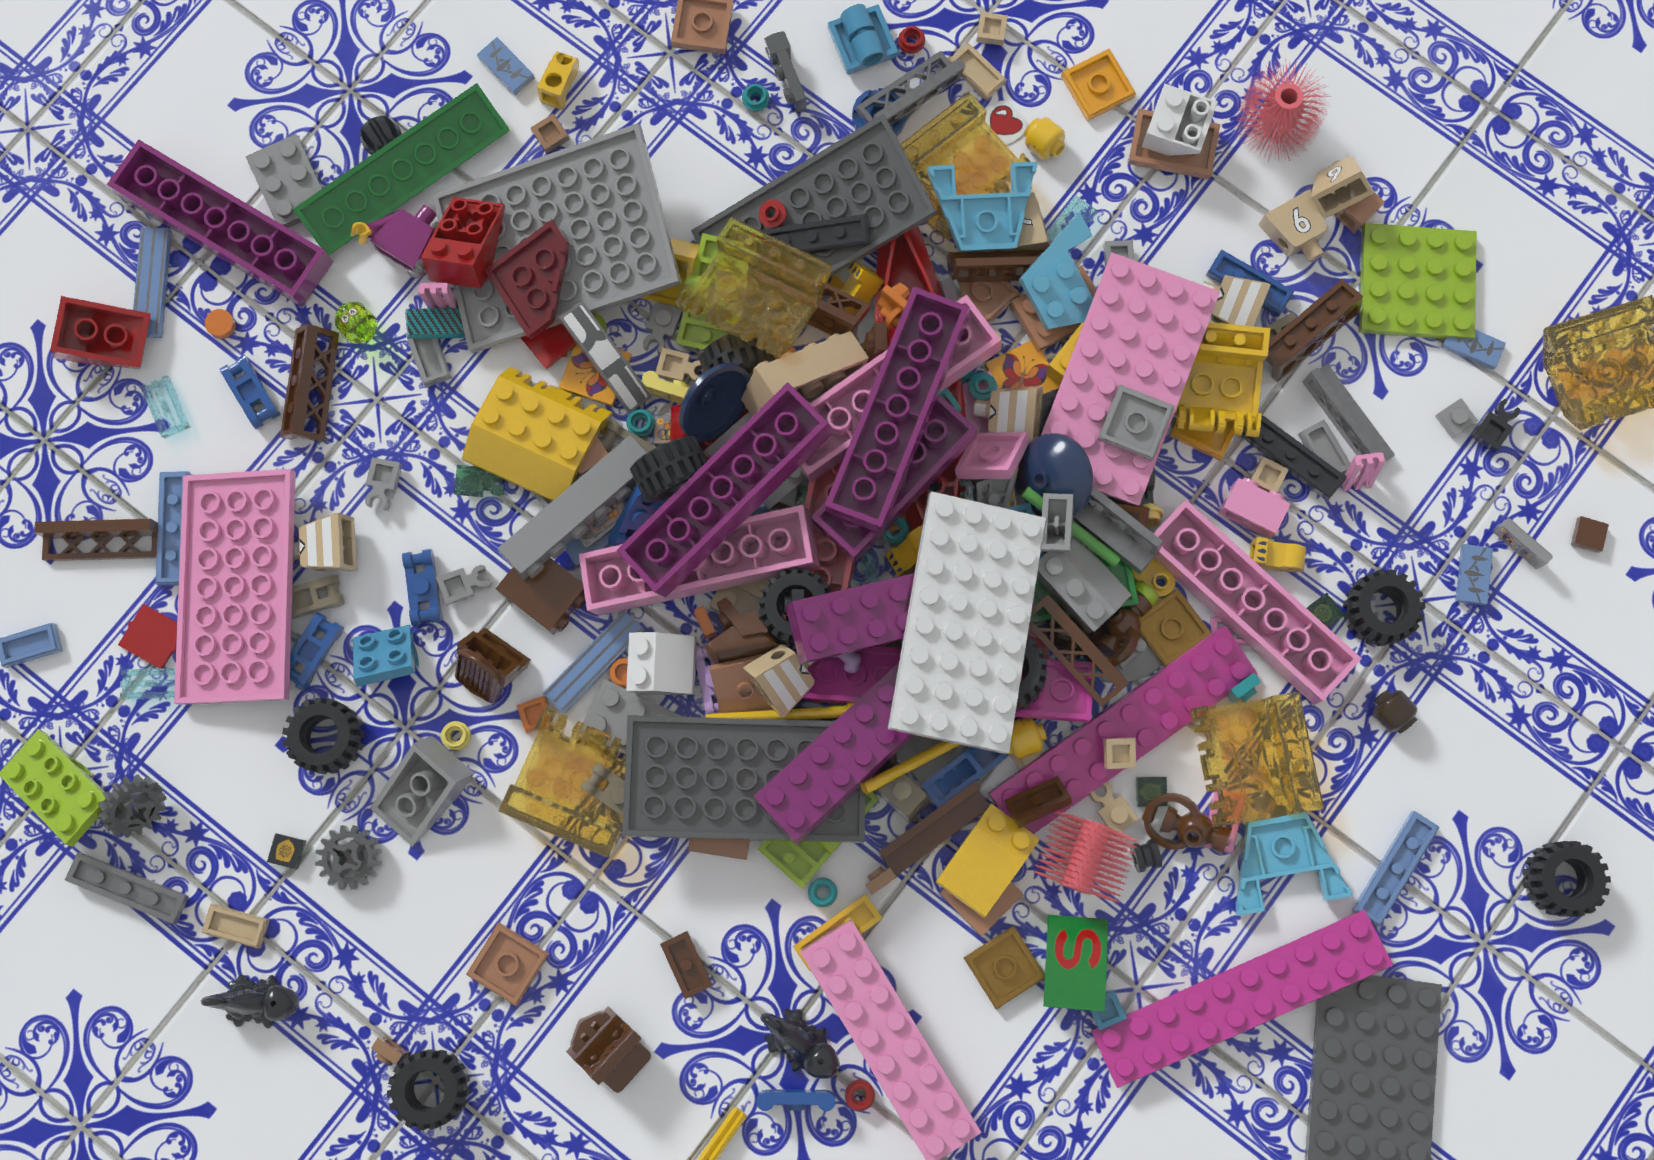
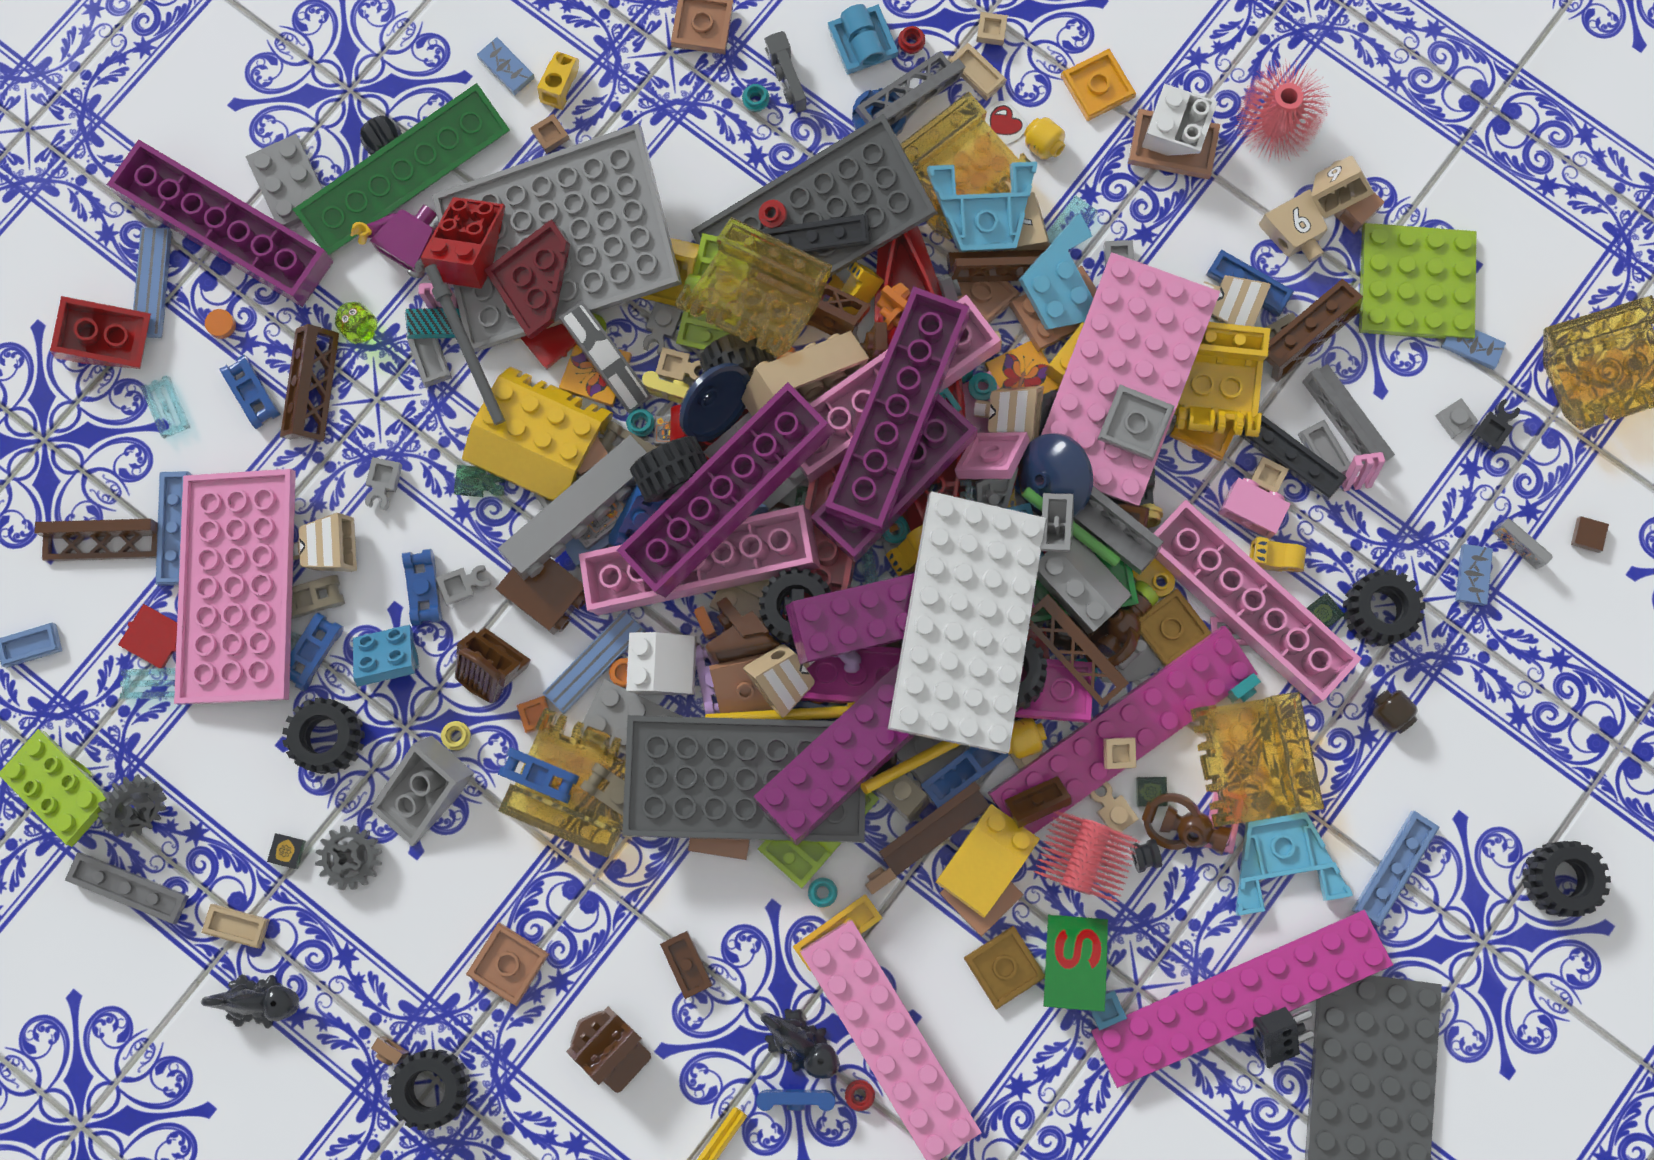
(442, 294): none -> dark grey bar
(538, 775): none -> blue plate
(1280, 1034): none -> black piece

